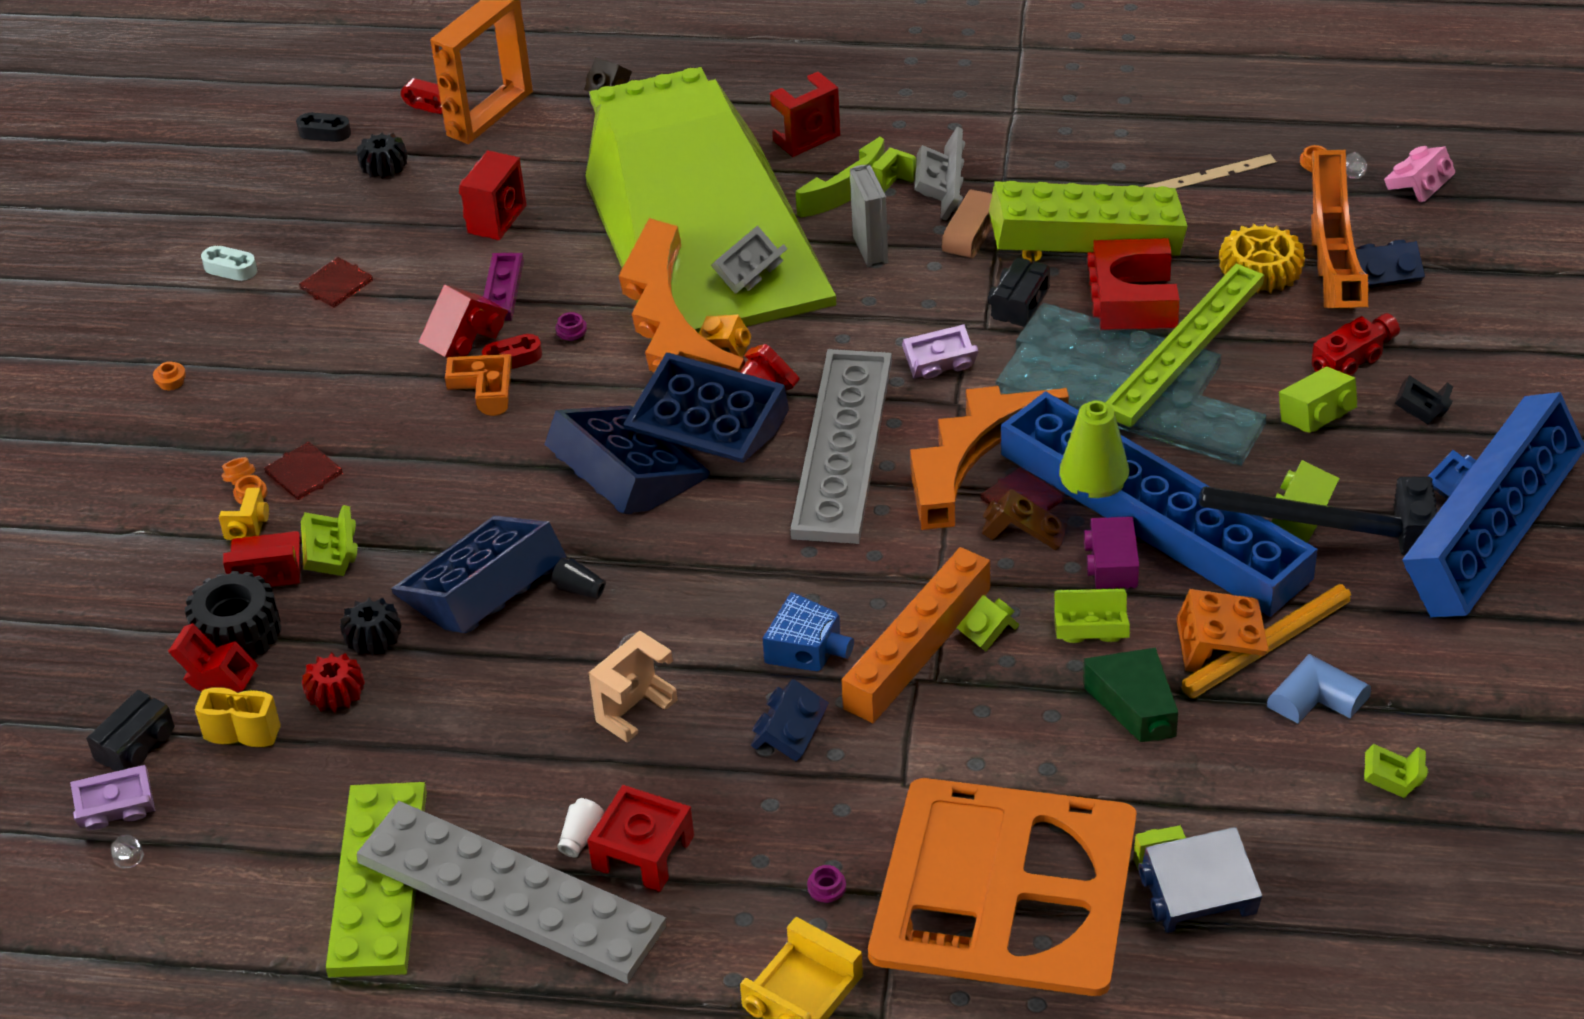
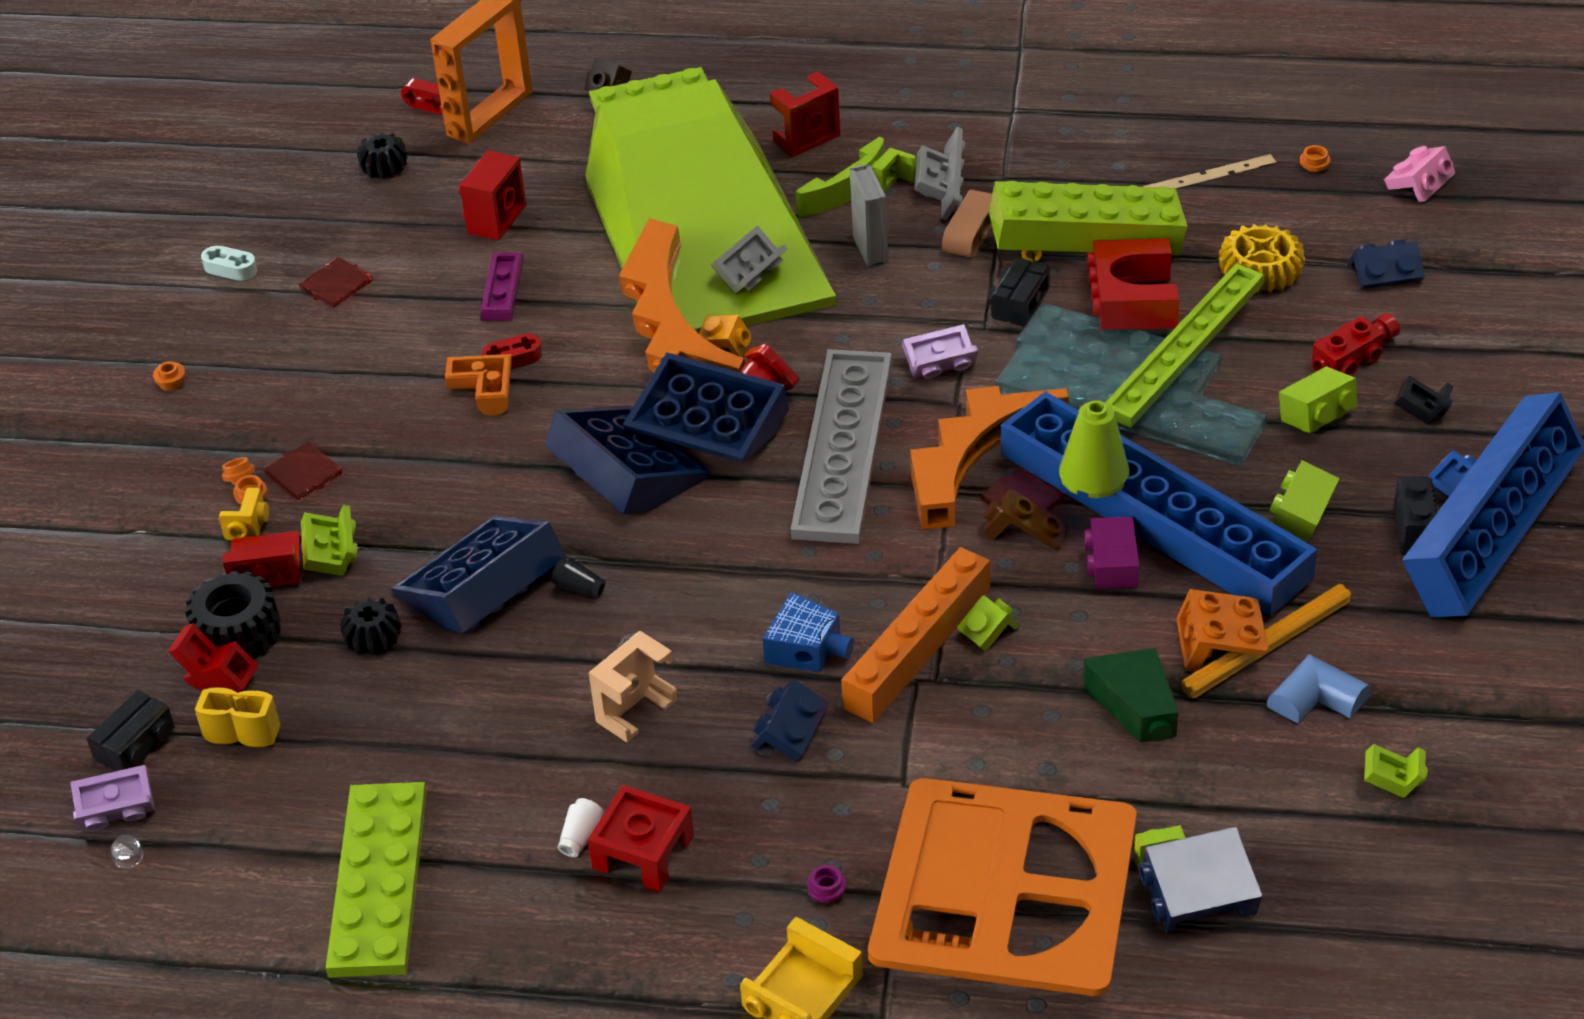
(323, 127): black beam -> none
(333, 682): red gear -> none
(457, 321): red brick -> none
(512, 891): light grey plate -> none
(570, 326): magenta plate -> none
(1091, 615): lime bracket -> none
(1300, 512): black axle -> none
(1343, 278): orange arch -> none
(1355, 165): clear hinge -> none

